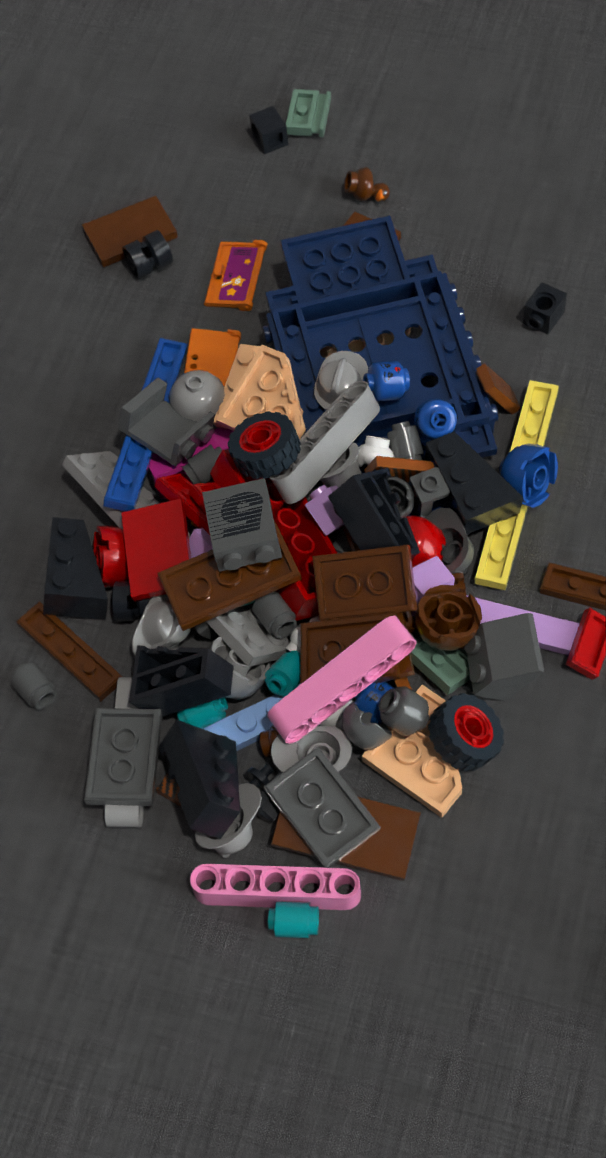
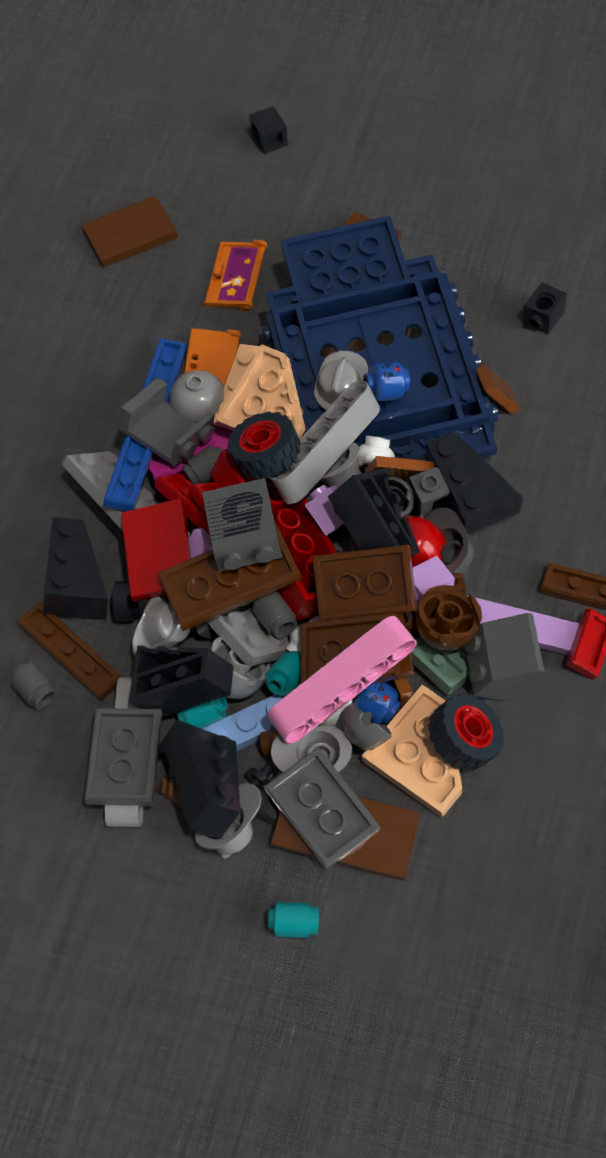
(110, 554): red cylinder -> none
(155, 249): black wheel -> none
(262, 876): bright pink beam -> none
(308, 112): sand green plate -> none
(362, 186): reddish brown animal -> none
(404, 710): dark grey head -> none
(405, 441): dark grey brick -> none
(442, 425): blue head -> none
(504, 535): light yellow plate -> none
(530, 471): blue cylinder -> none

